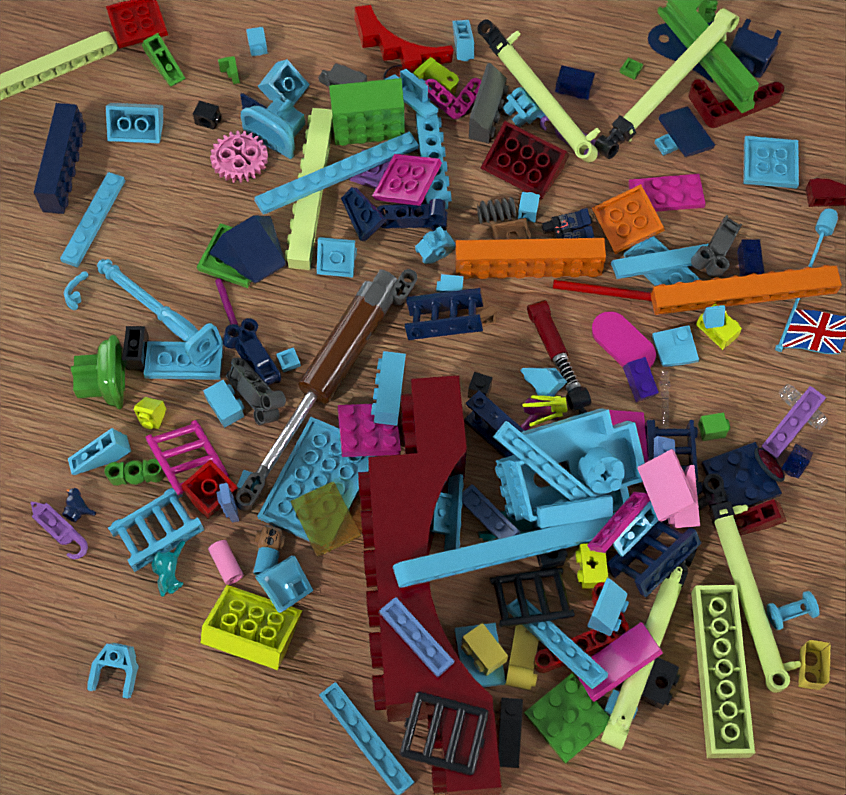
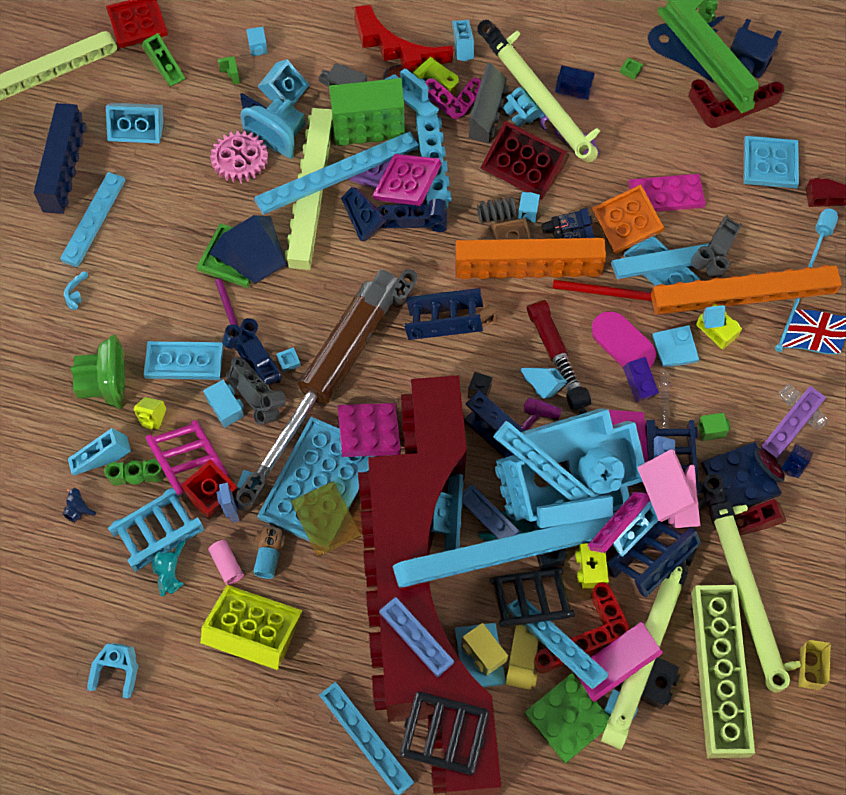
(58, 528): medium lavender plate -> none
(135, 347): black brick -> none
(199, 344): medium azure piece -> none
(207, 115): black brick -> none
(285, 583): medium azure plate -> none
(336, 257): medium azure bracket -> none
(389, 389): medium azure brick -> none
(435, 245): medium azure hinge -> none
(449, 283): medium azure brick -> none
(510, 732): black slope -> none
(557, 403): neon yellow plant -> none
(608, 608): medium azure slope -> none
(625, 126): yellowish green piece -> none
(666, 144): medium azure tile -> none
(686, 131): dark blue tile -> none
(750, 257): clear blue brick -> none
(792, 610): medium azure hose -> none

